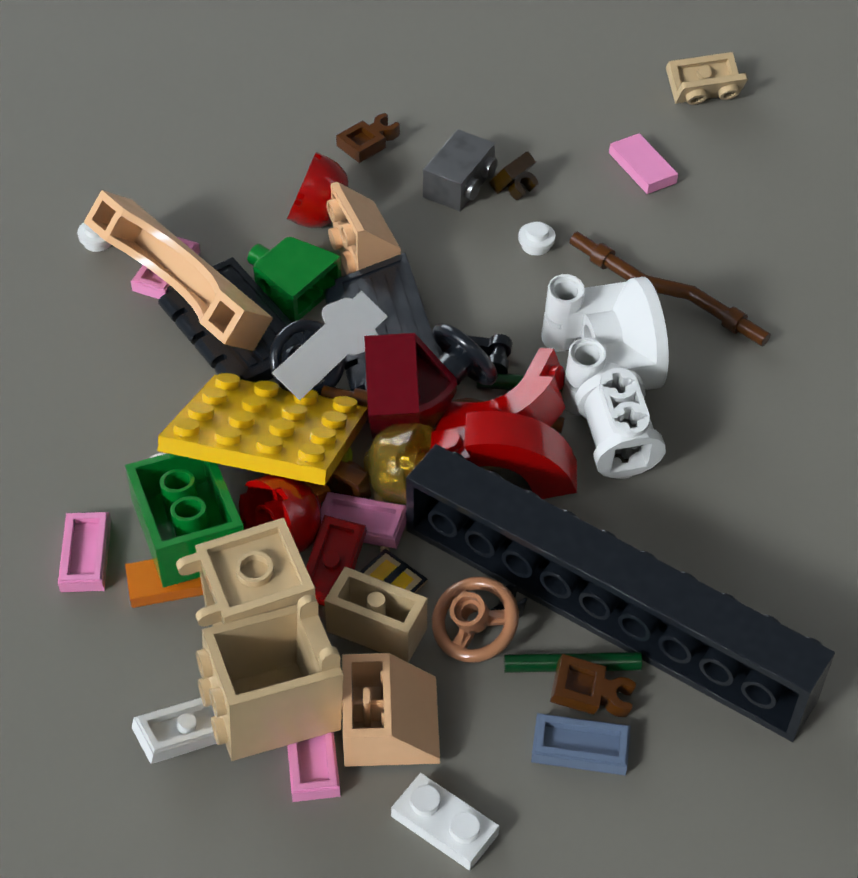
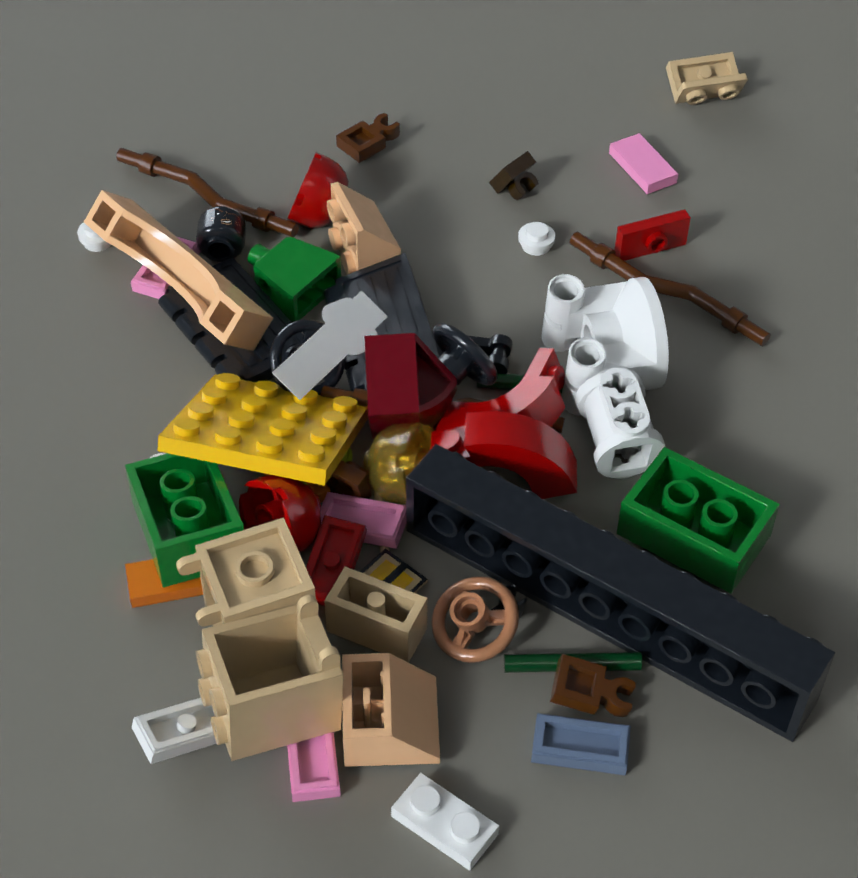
(84, 552): bright pink tile -> none
(153, 165): none -> reddish brown bar
(221, 233): none -> black head
(459, 170): flat silver brick -> none
(652, 235): none -> red plate
(697, 519): none -> green brick

